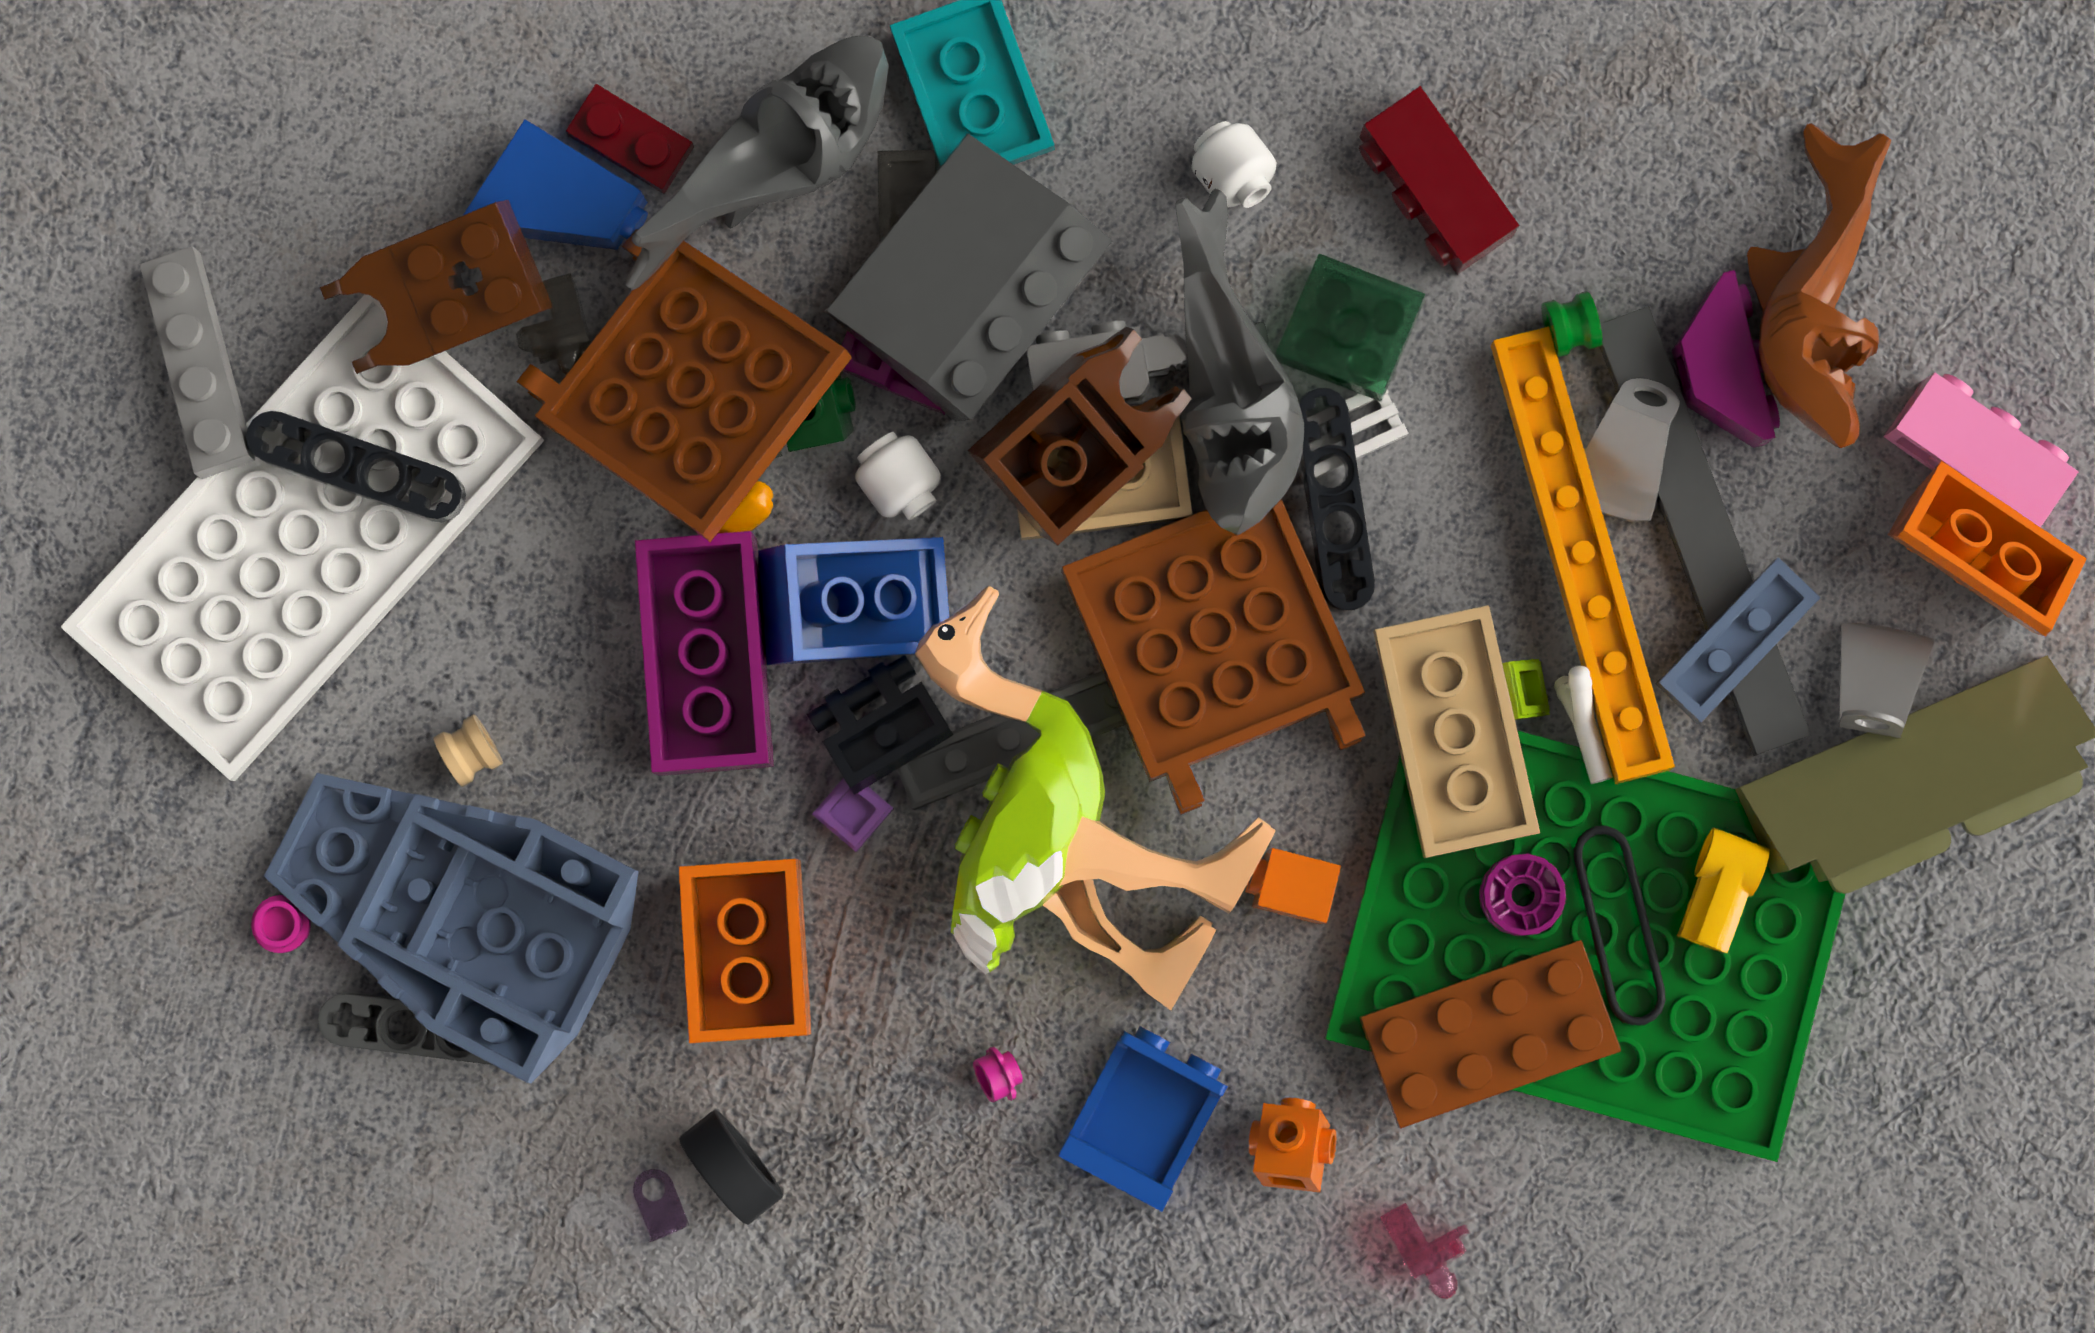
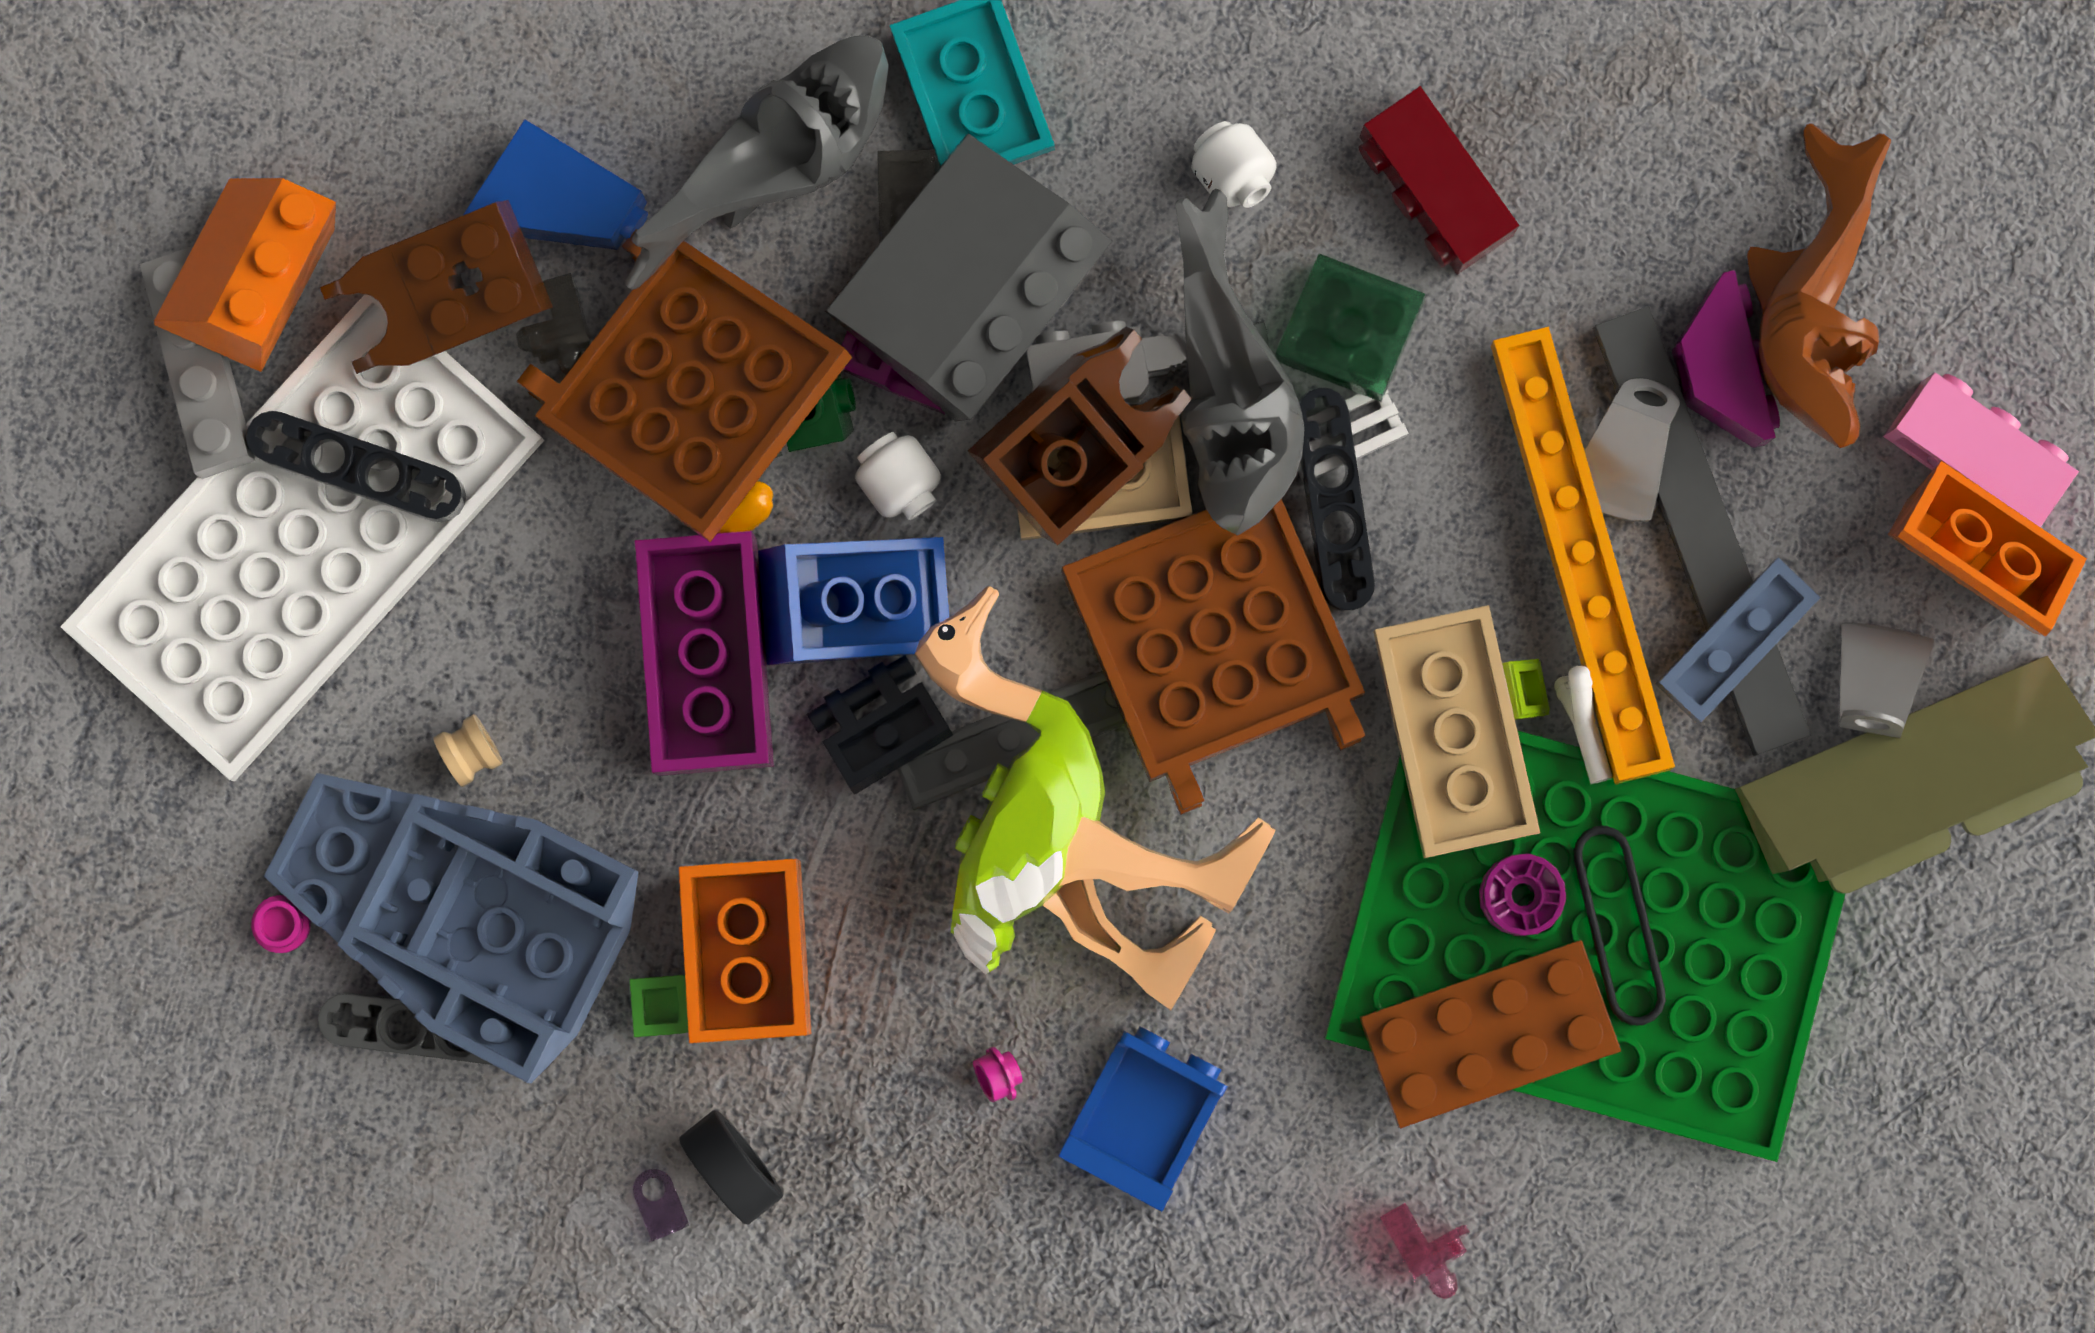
(249, 268): none -> orange slope
(630, 138): dark red plate -> none
(659, 1005): none -> bright green plate
(852, 816): medium lavender tile -> none
(1292, 1145): orange brick -> none
(1294, 885): orange brick -> none
(1573, 323): green wheel -> none
(1727, 874): yellow piece -> none

